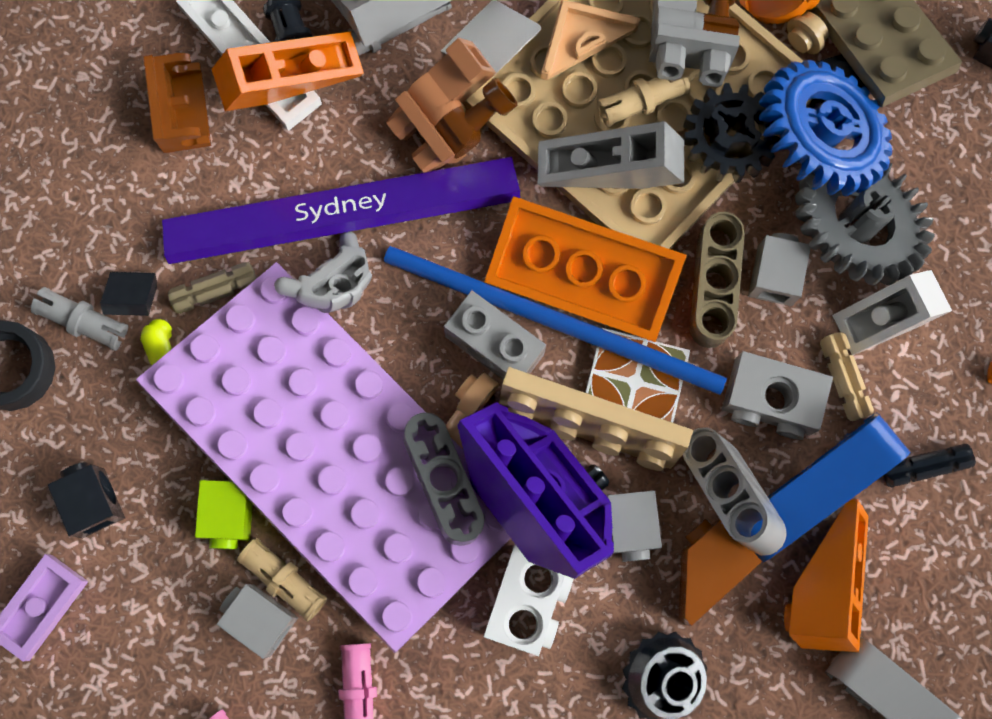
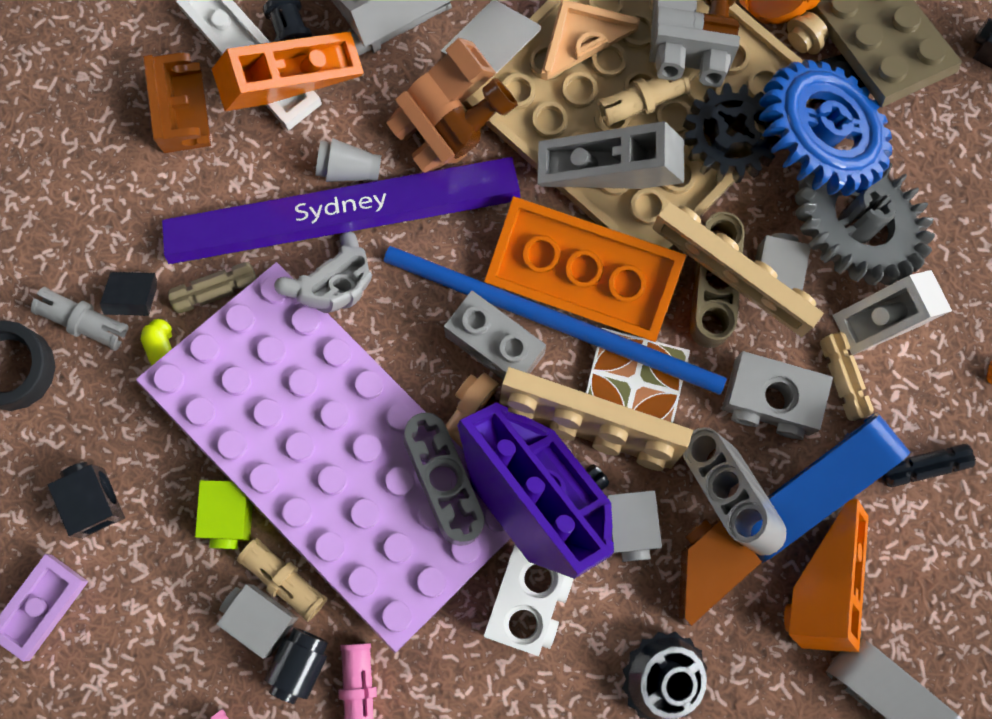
(296, 666): none -> black brick
(346, 163): none -> light grey cone
(752, 279): none -> tan plate

